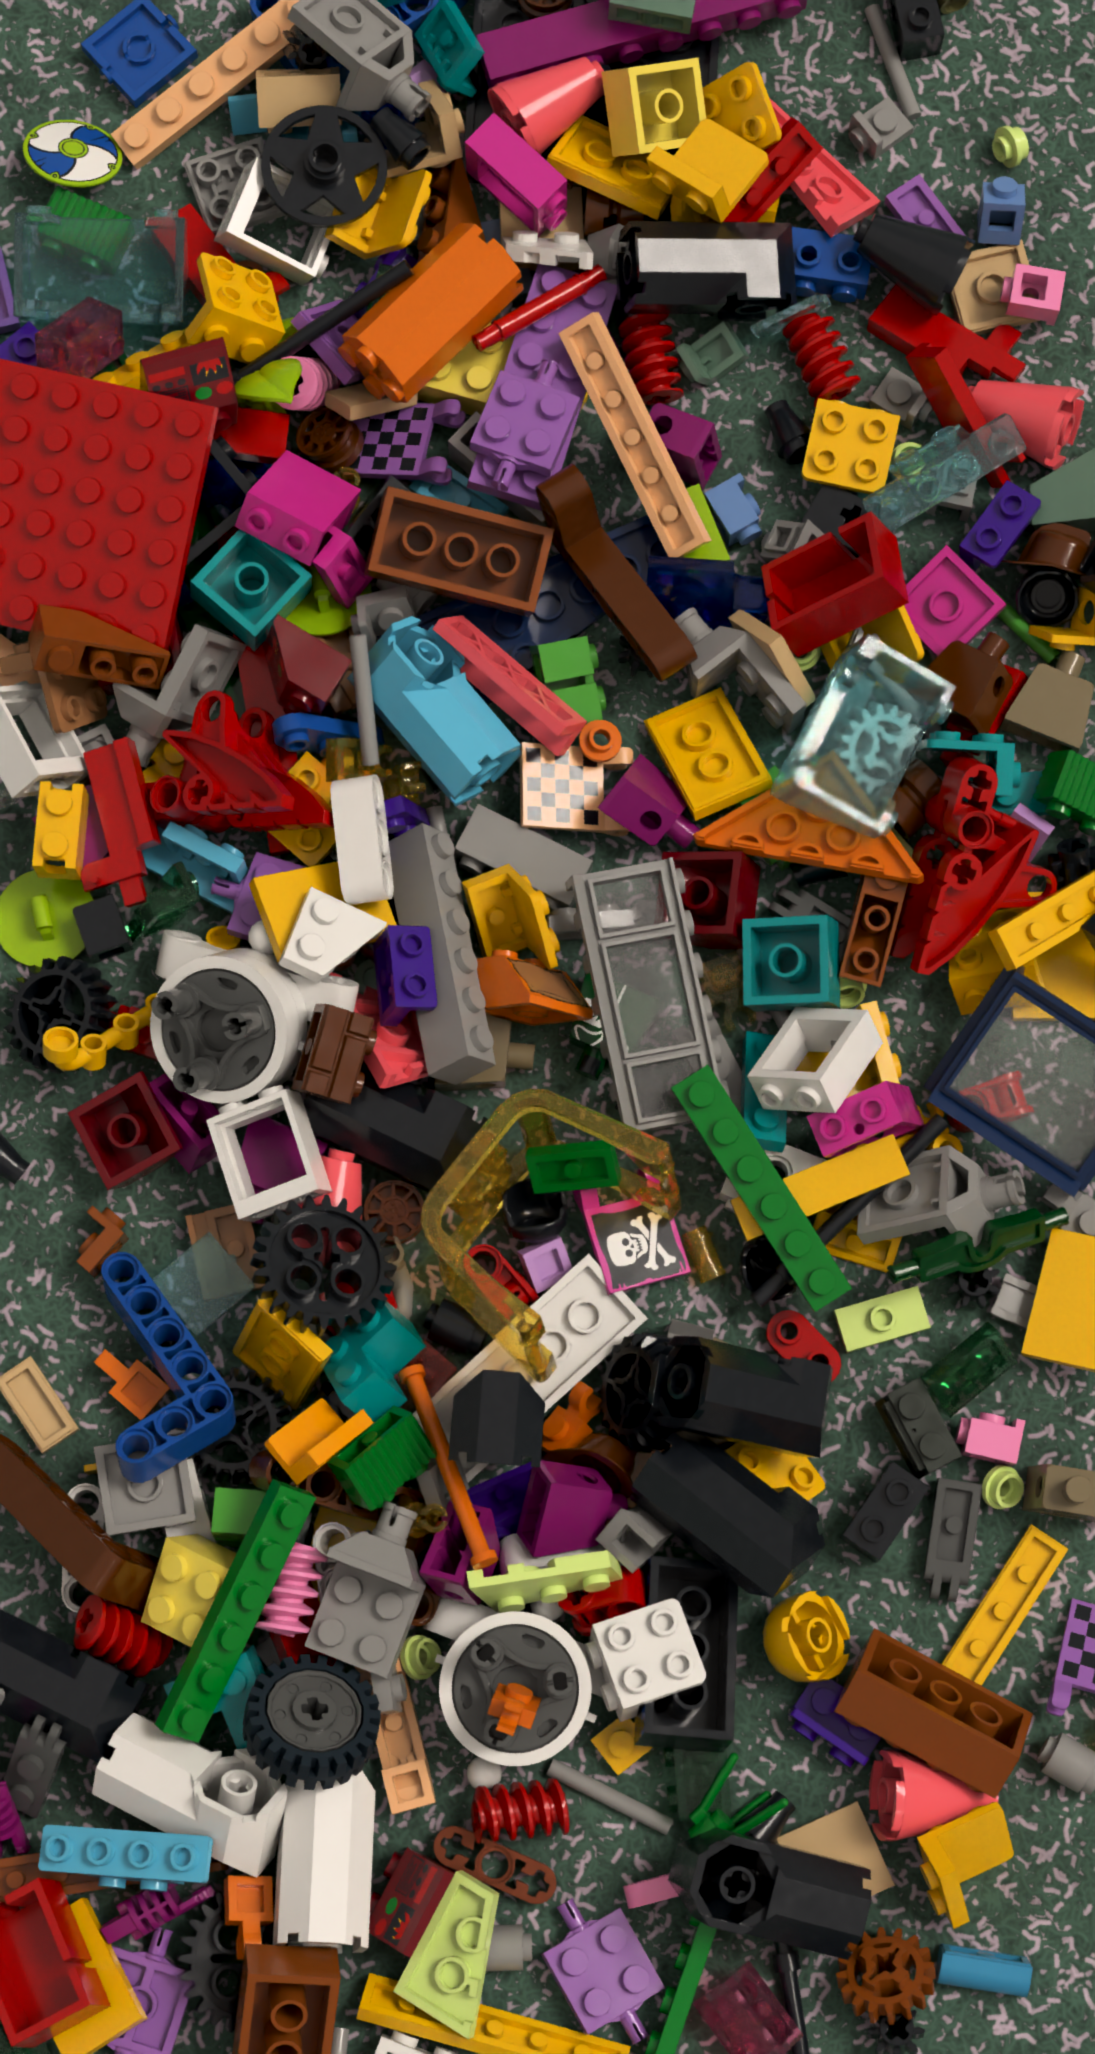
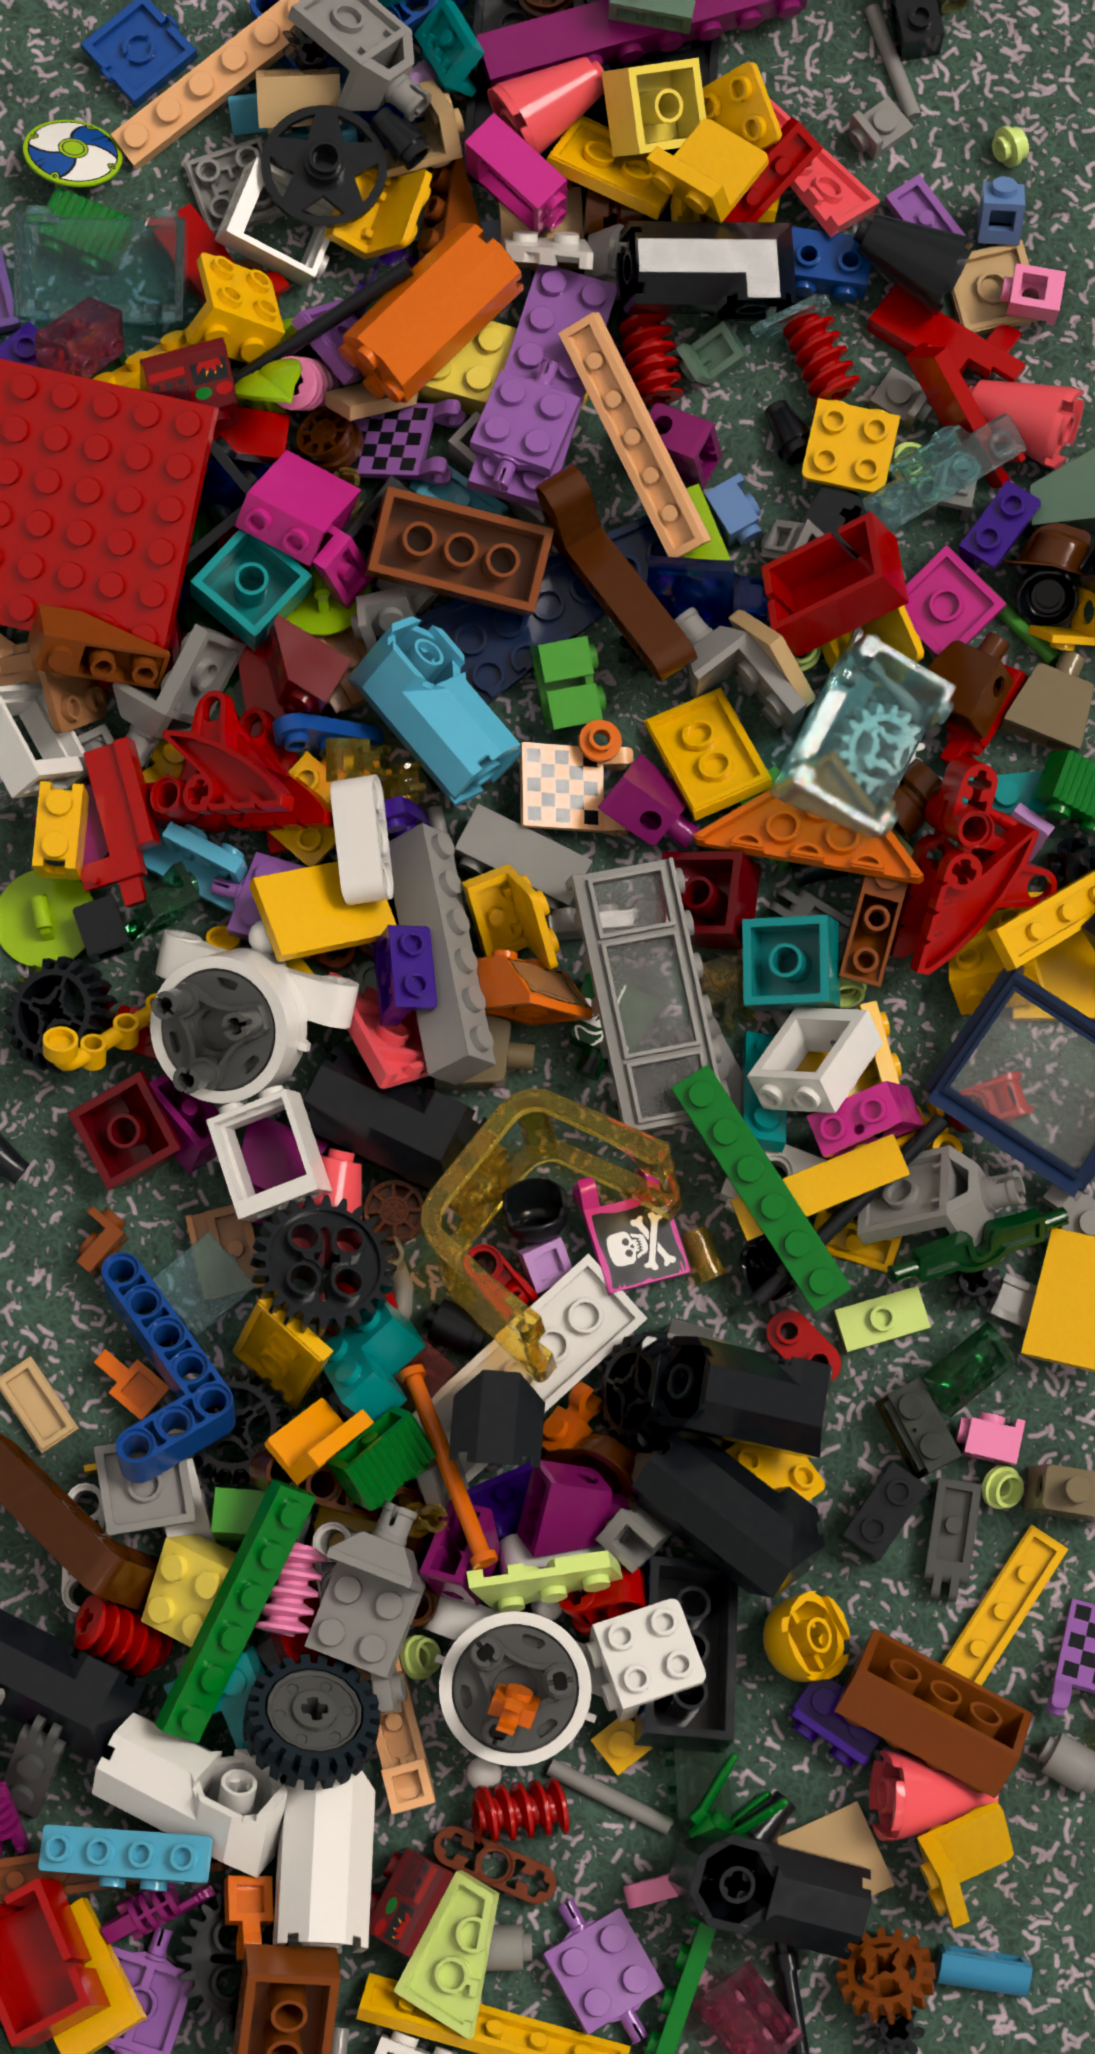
(326, 935): white wing -> none
(334, 1054): reddish brown brick -> none
(364, 699): light grey bar -> none
(512, 686): coral fence -> none
(538, 307): red piece -> none
(573, 1166): green plate -> none
(998, 755): teal bracket -> none

